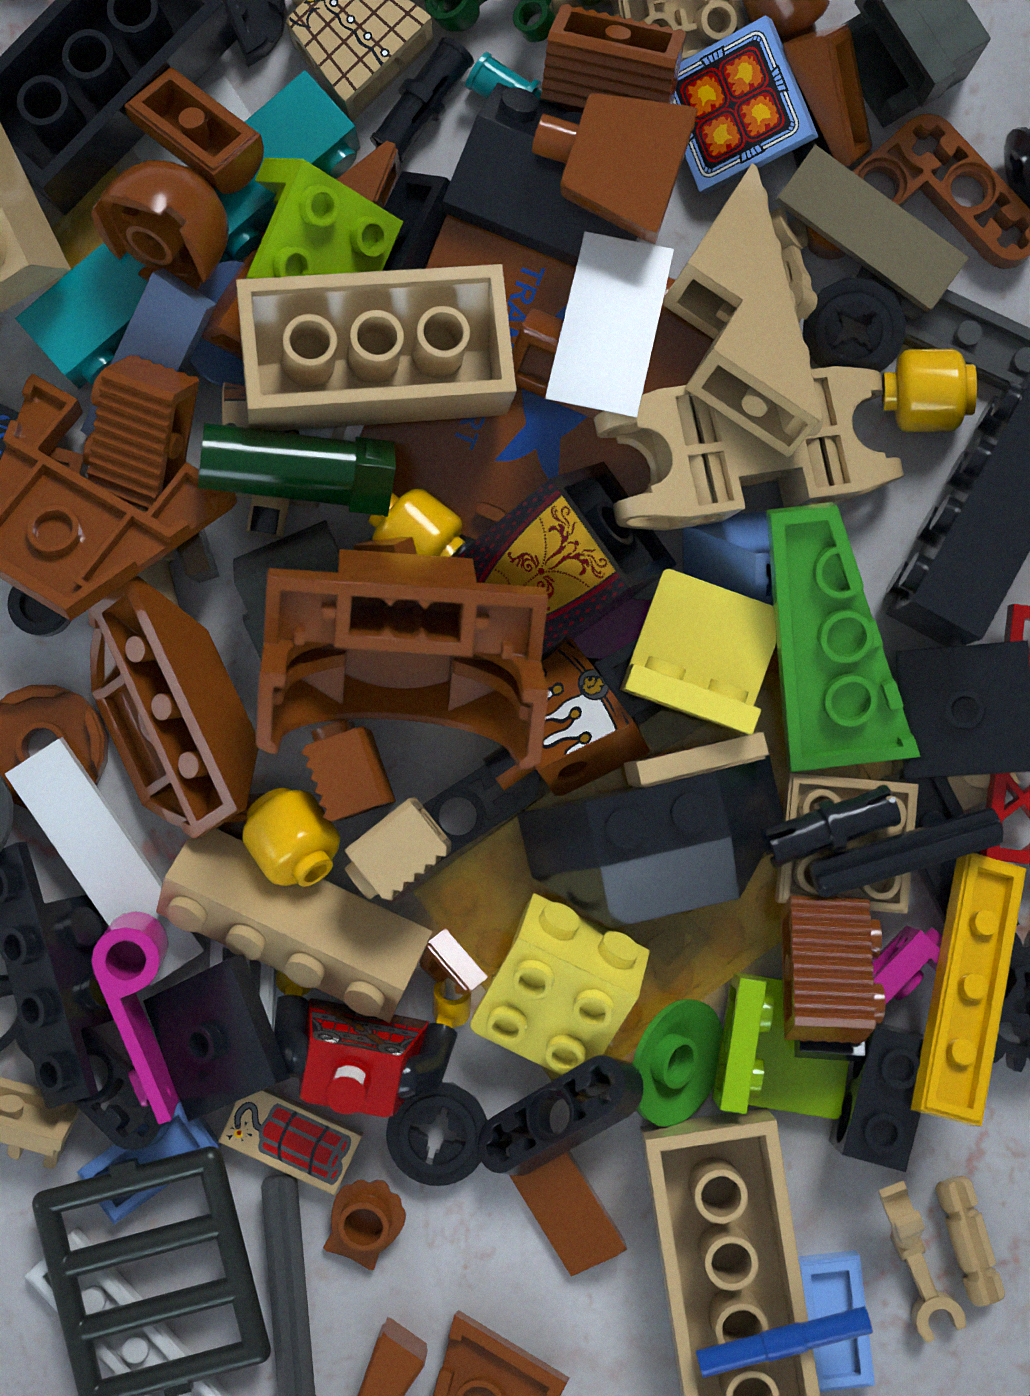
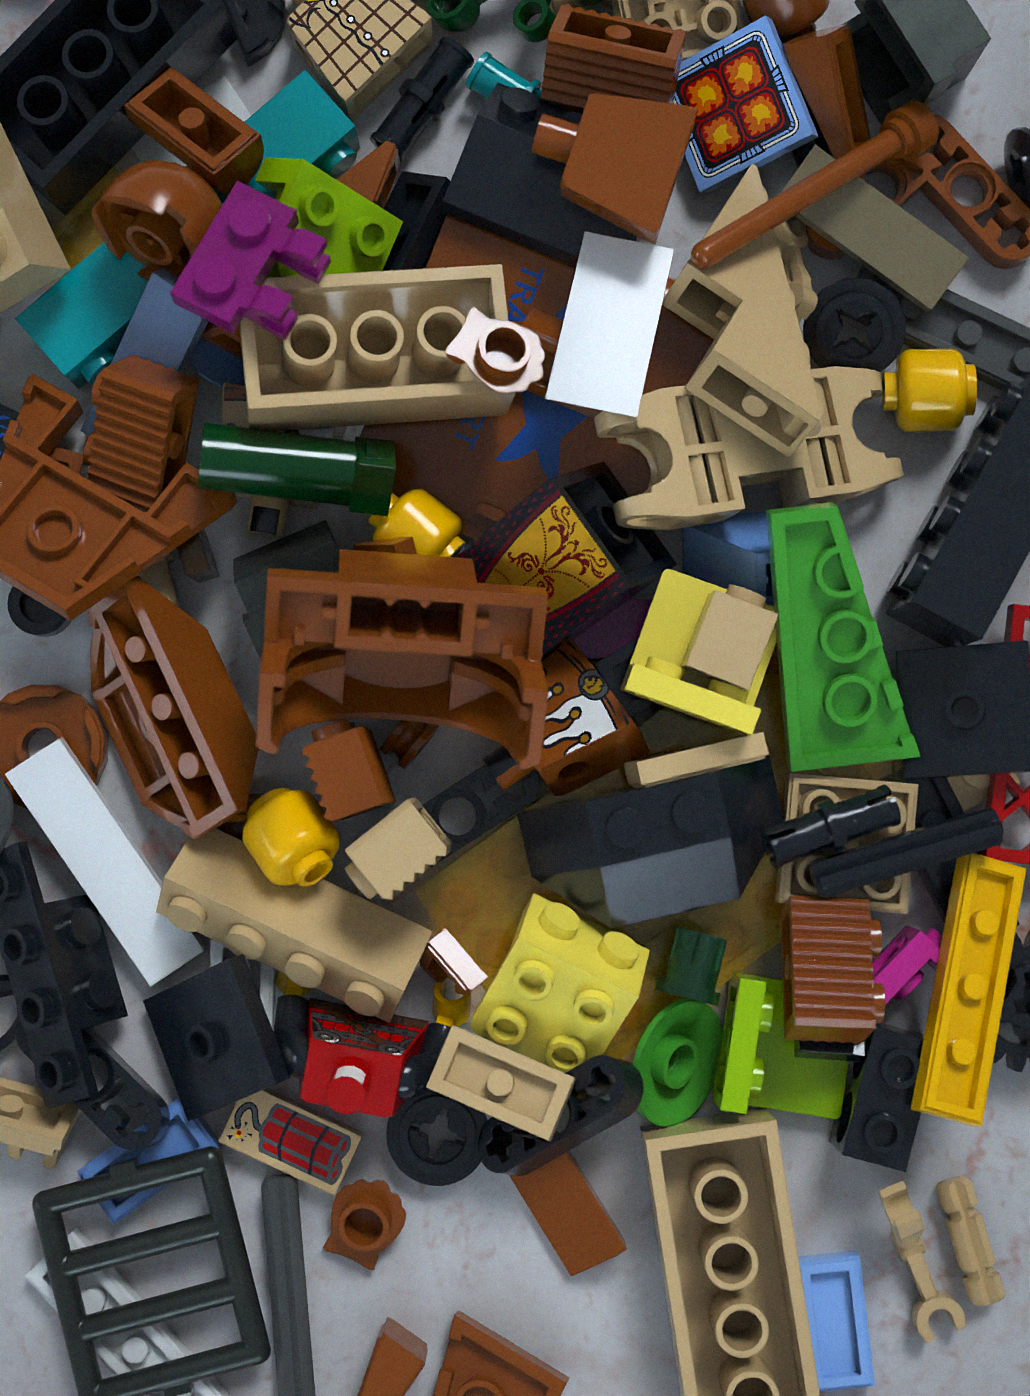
(124, 964): dark pink door -> none
(236, 257): none -> magenta plate
(408, 740): none -> dark orange bush
(498, 353): none -> animal
(501, 1083): none -> tan plate
(693, 967): none -> clear green bush
(730, 637): none -> tan brick
(784, 1341): blue piece -> none
(903, 135): none -> dark orange piece

